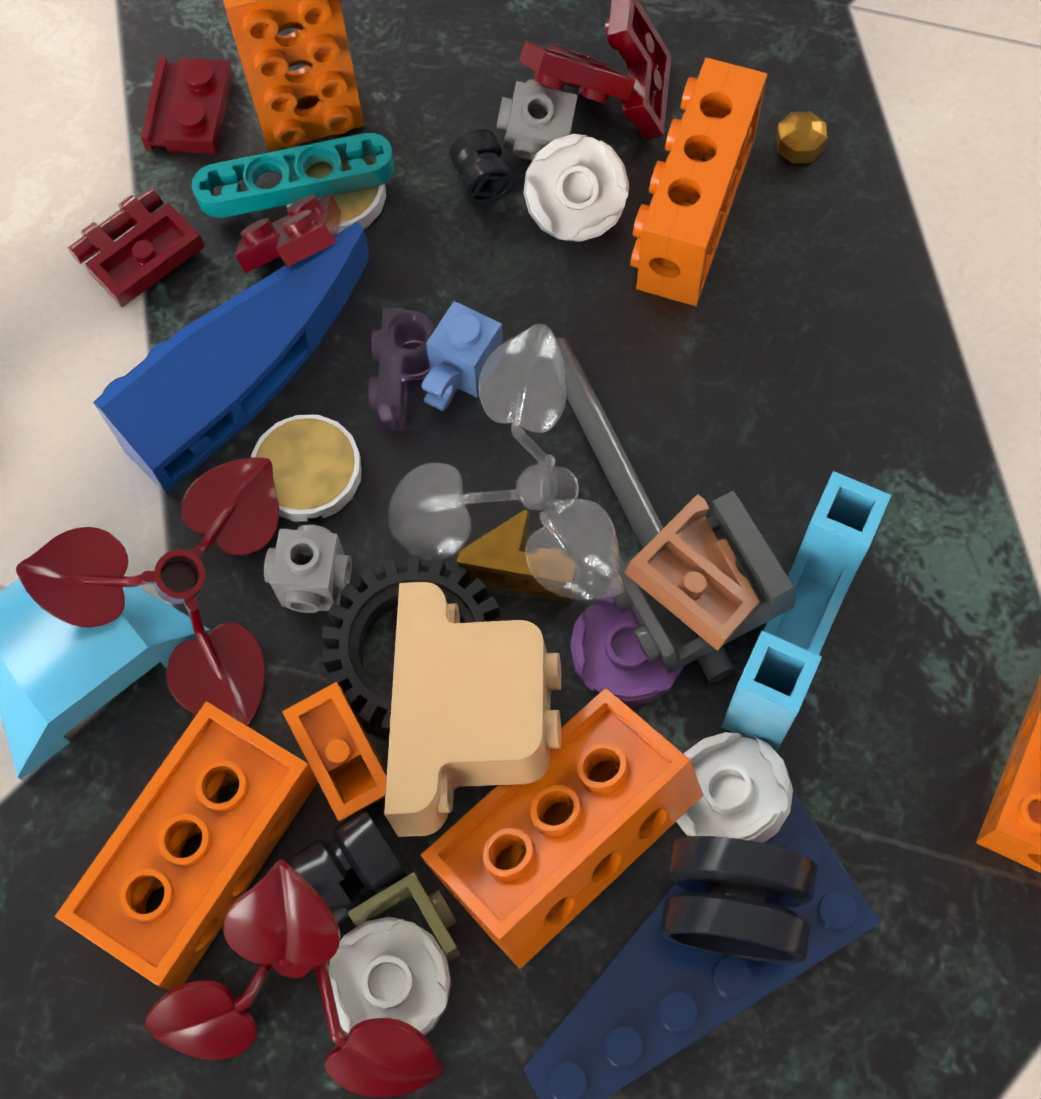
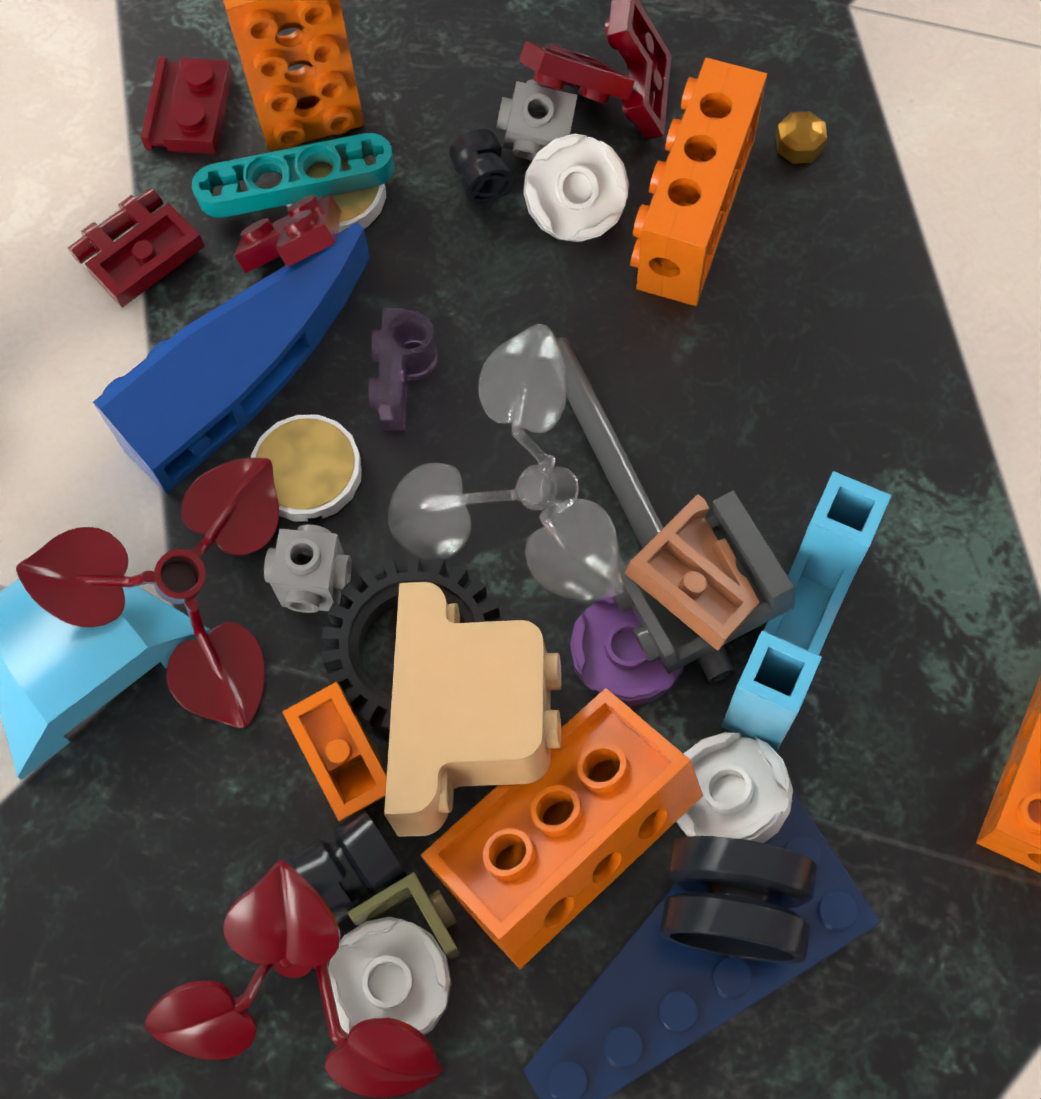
(150, 840): orange brick -> none
(458, 353): medium blue brick -> none
(501, 560): pearl gold slope -> none

